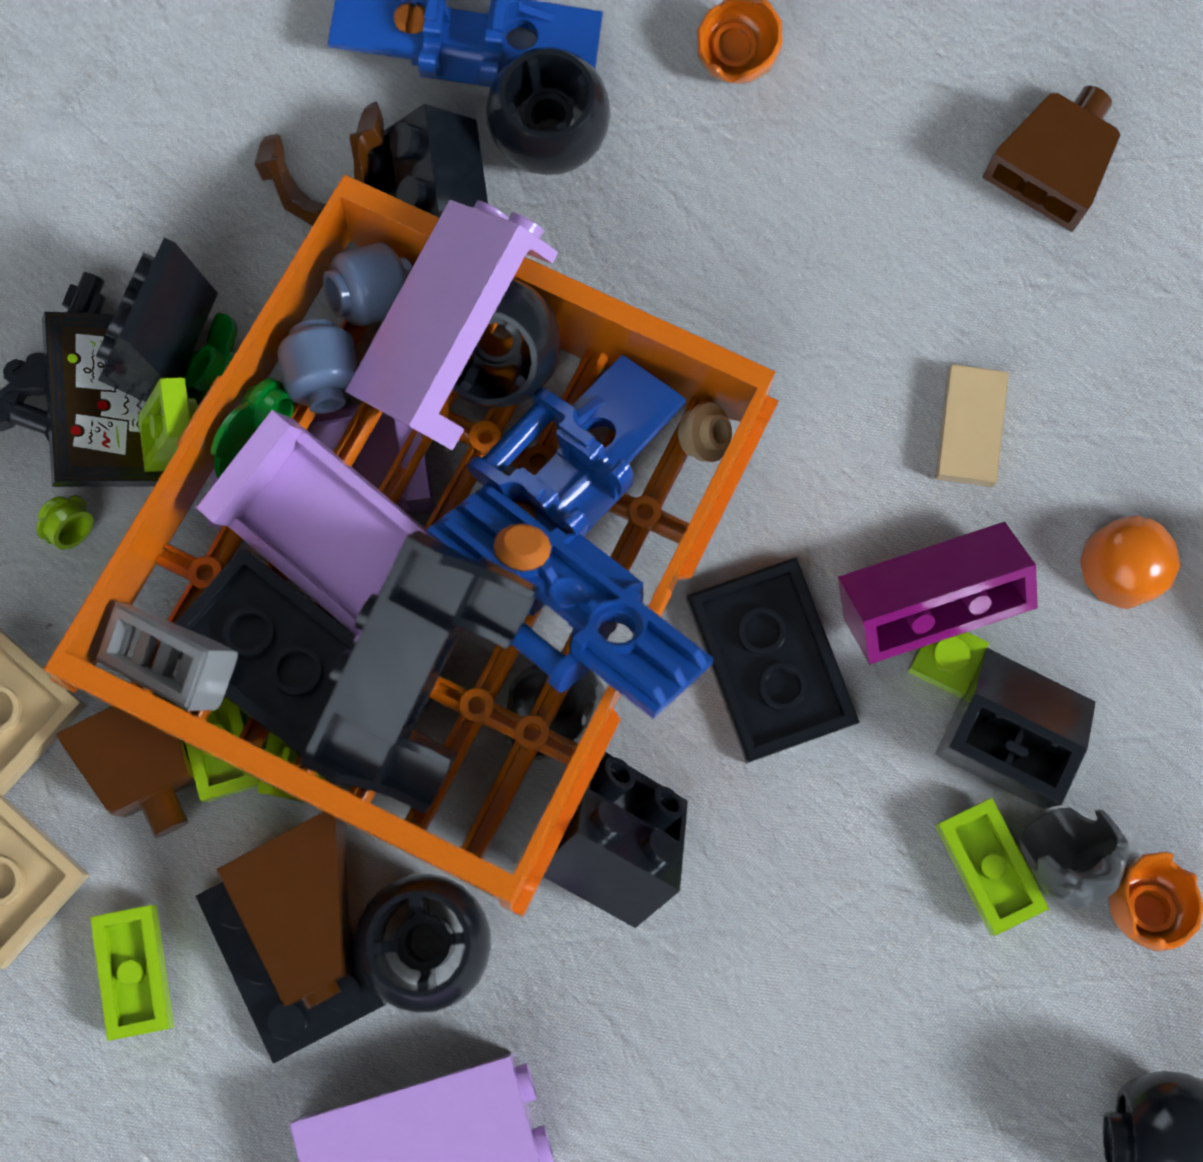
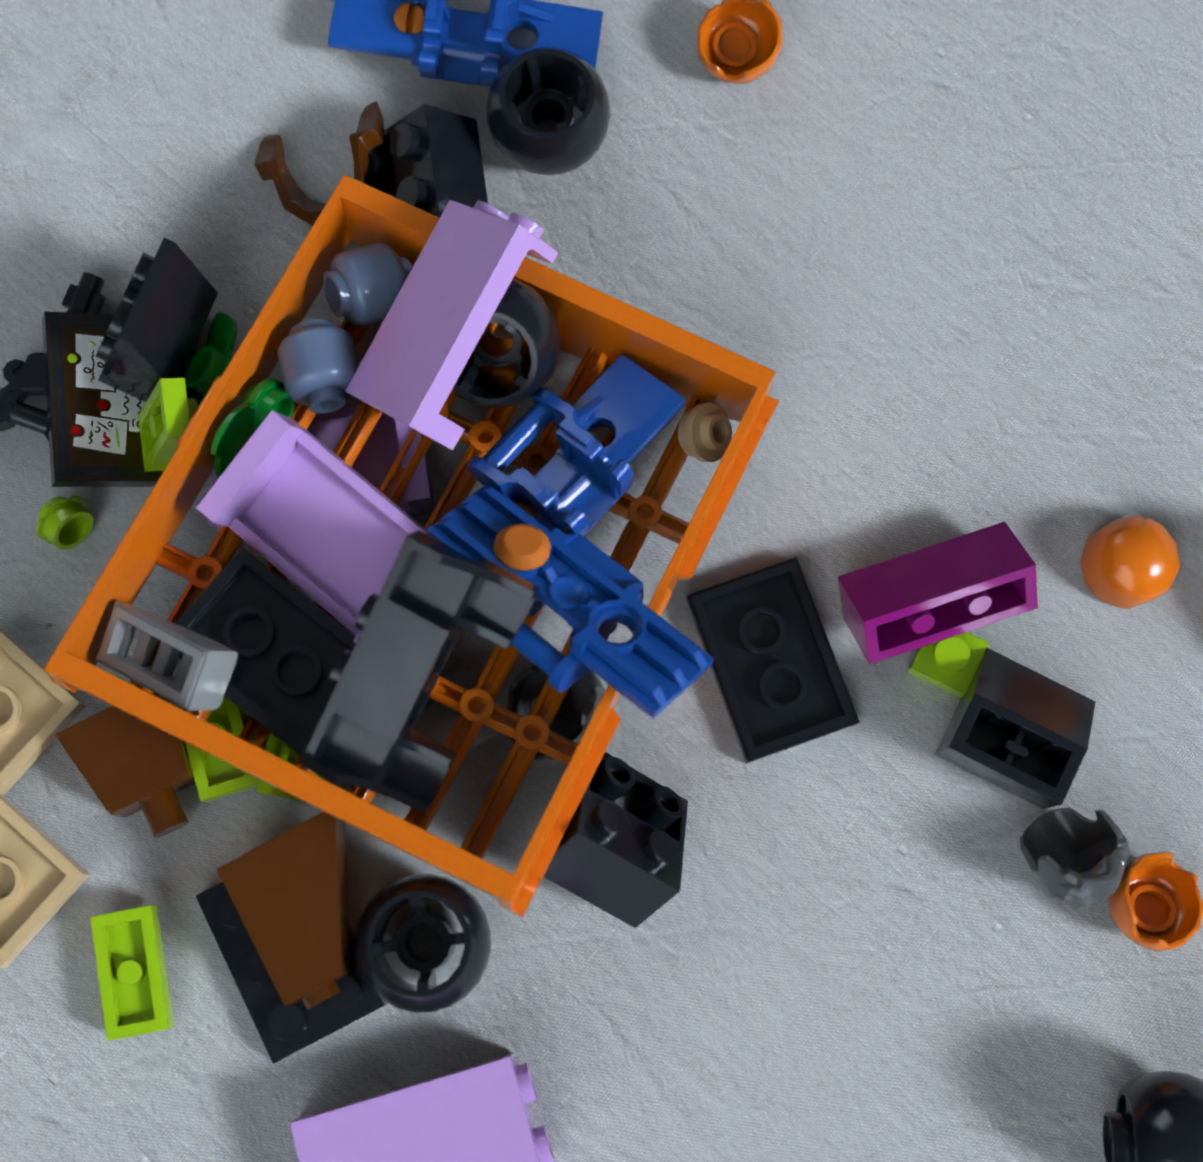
(972, 425): tan tile -> none
(991, 867): lime plate -> none
(1058, 156): reddish brown torso -> none

